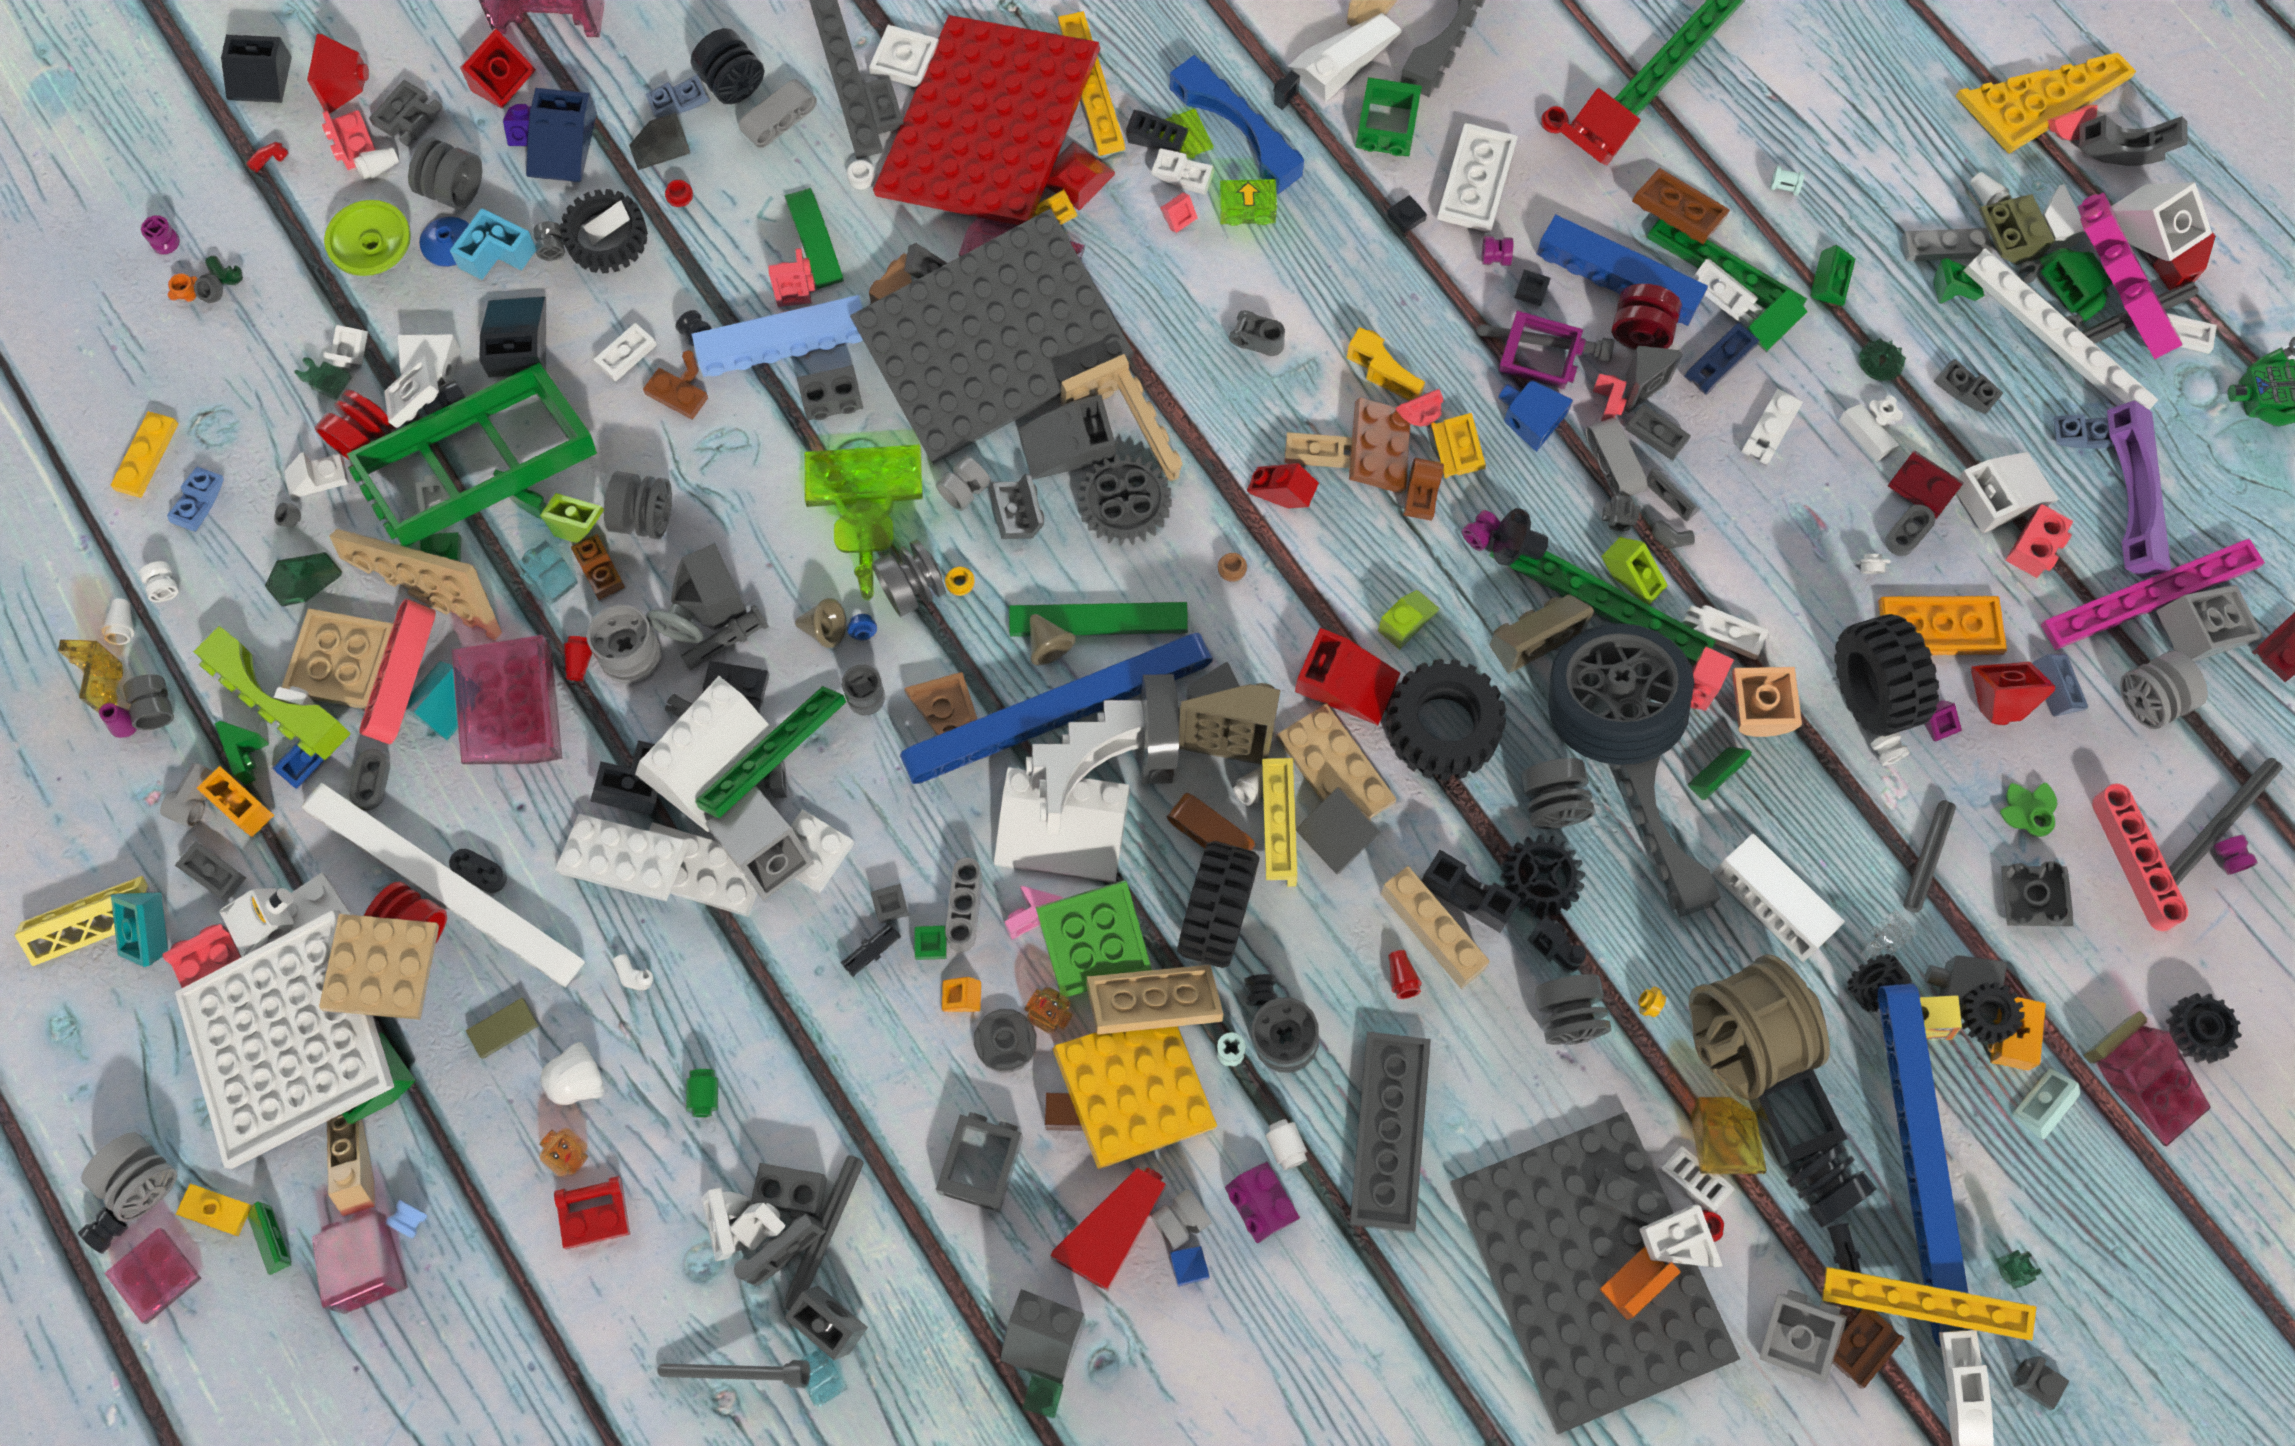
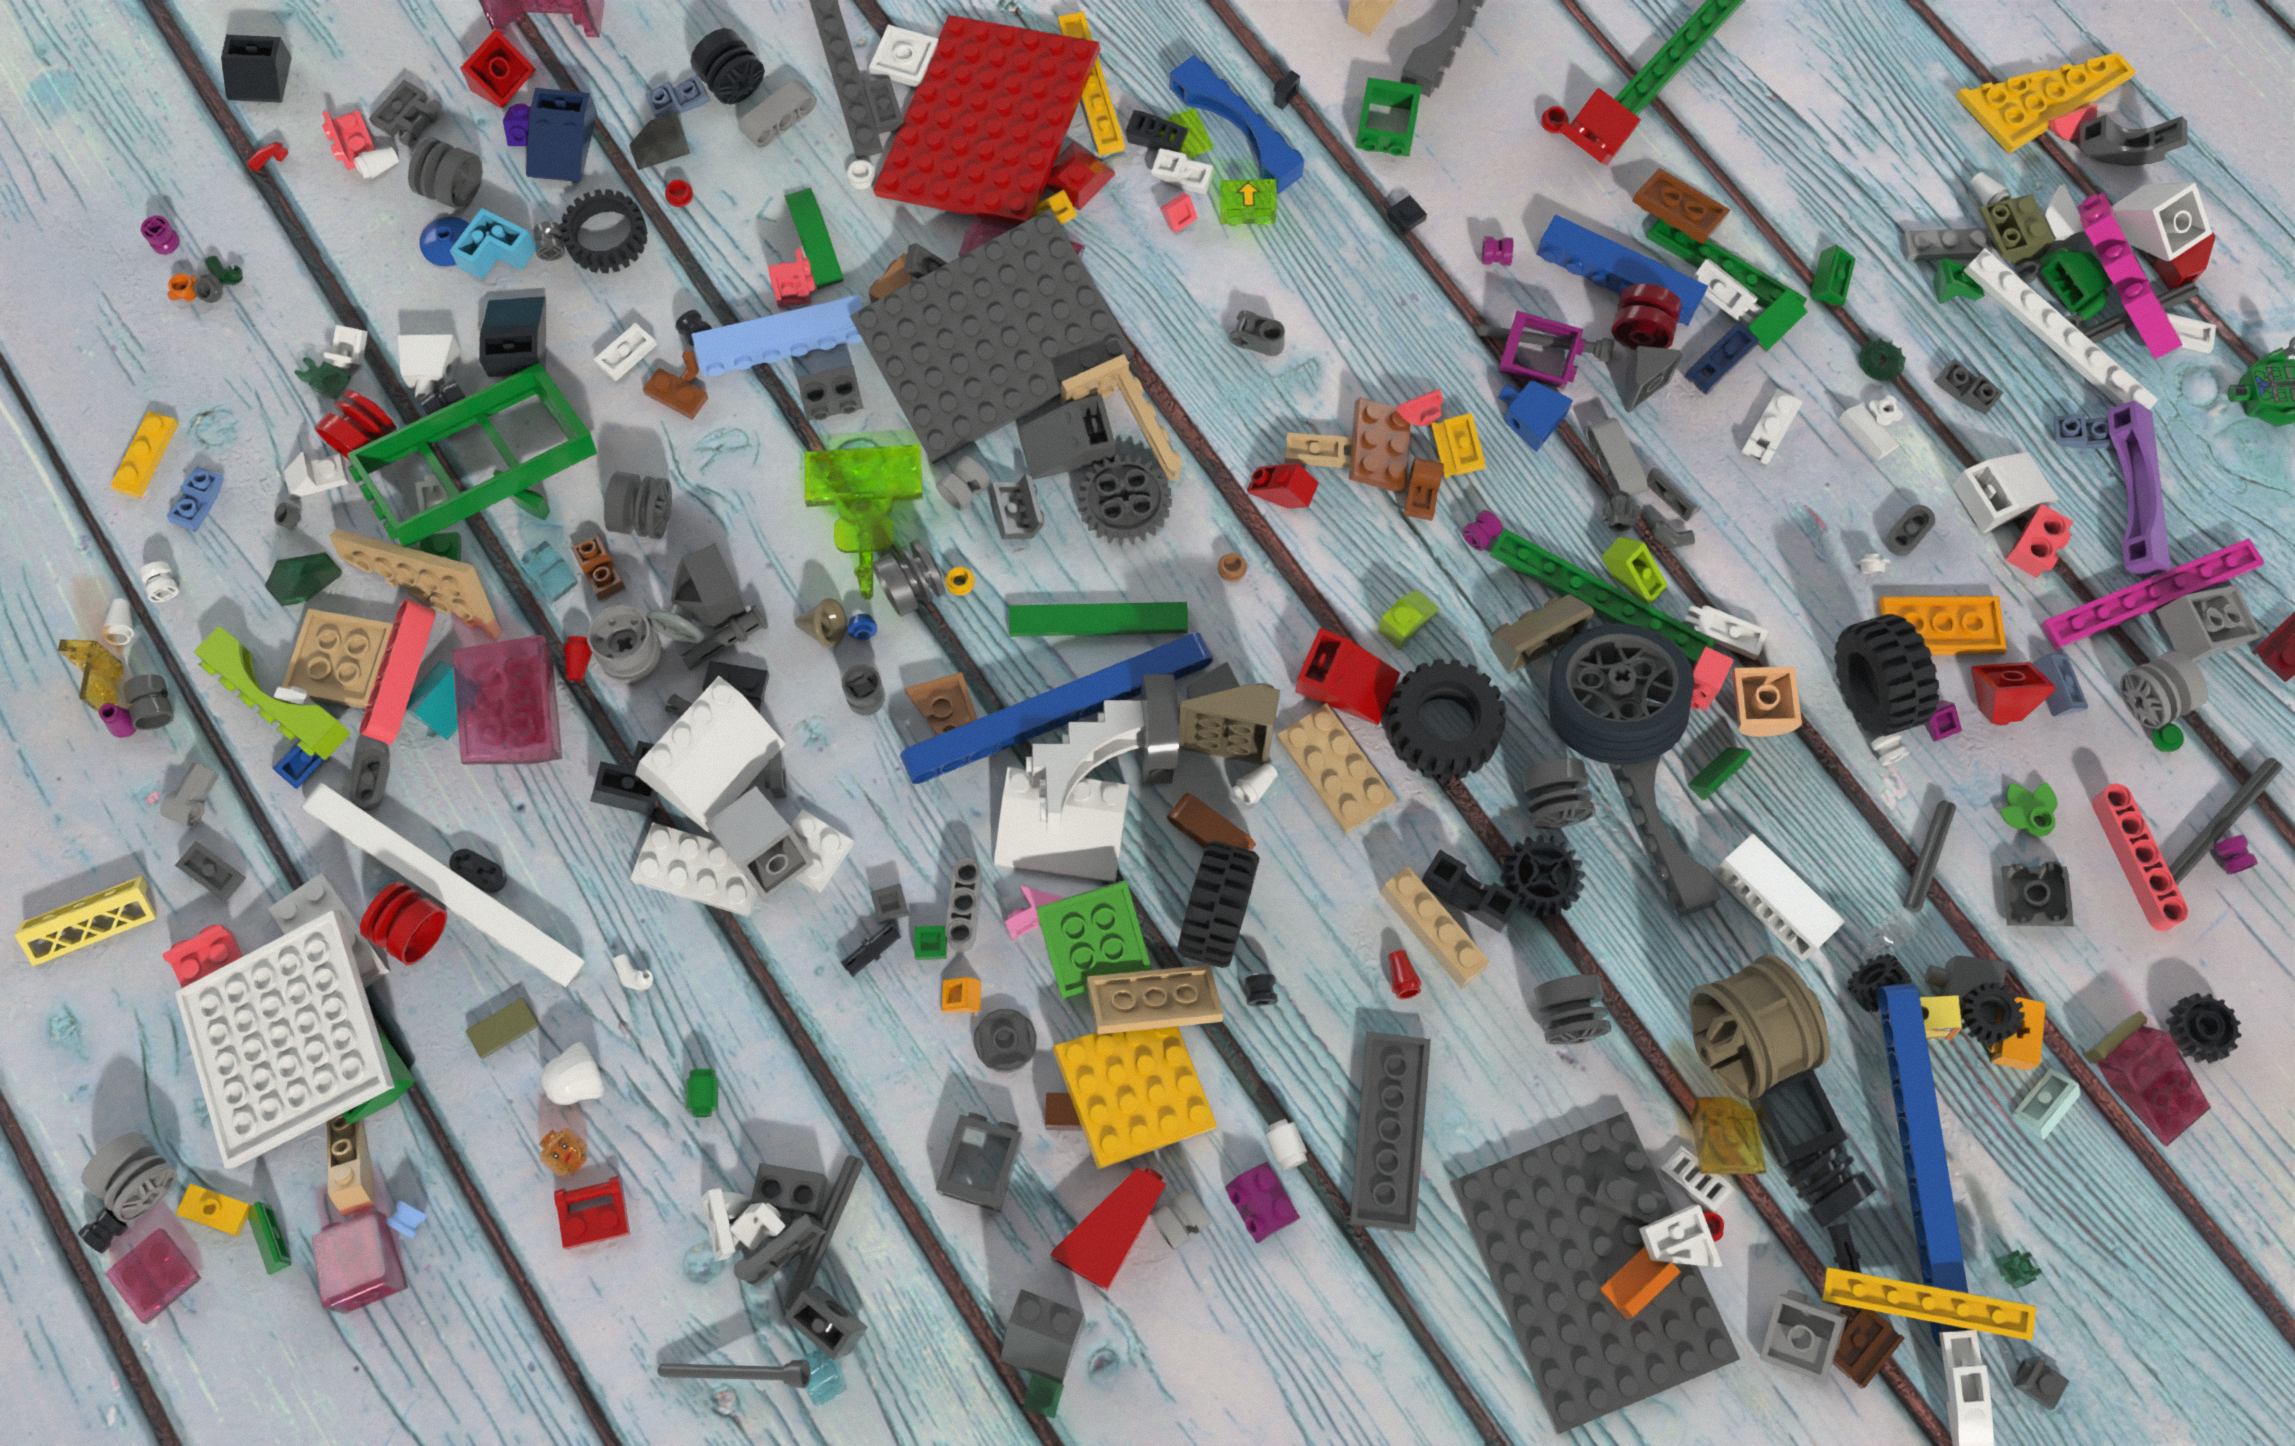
(139, 927): teal slope -> none
(235, 801): light orange brick -> none
(238, 745): green slope -> none
(258, 918): white torso -> none
(335, 73): red slope -> none
(360, 228): lime dish -> none
(379, 966): tan plate -> none
(411, 392): white plate -> none
(570, 517): lime slope -> none
(606, 222): white sticker -> none
(622, 857): white plate -> none
(770, 752): green tile -> none
(1048, 641): dark tan hat -> none
(1048, 1010): clear orange head -> none
(1189, 1266): blue slope -> none
(1231, 1059): light aqua bush -> none
(1279, 820): light yellow fence -> none
(1281, 1017): dark grey wheel -> none
(1338, 59): white wedge -> none
(1338, 830): dark grey tile -> none
(1368, 351): yellow slope -> none
(1477, 177): white plate -> none
(1516, 539): black piece -> none
(1532, 287): black plate -> none
(1552, 942): black plate -> none
(1613, 388): coral bracket -> none
(1651, 1002): yellow plate -> none
(1658, 432): dark grey plate -> none
(1787, 180): light aqua bush -> none
(1925, 483): dark red plate -> none
(2168, 738): none -> green plate

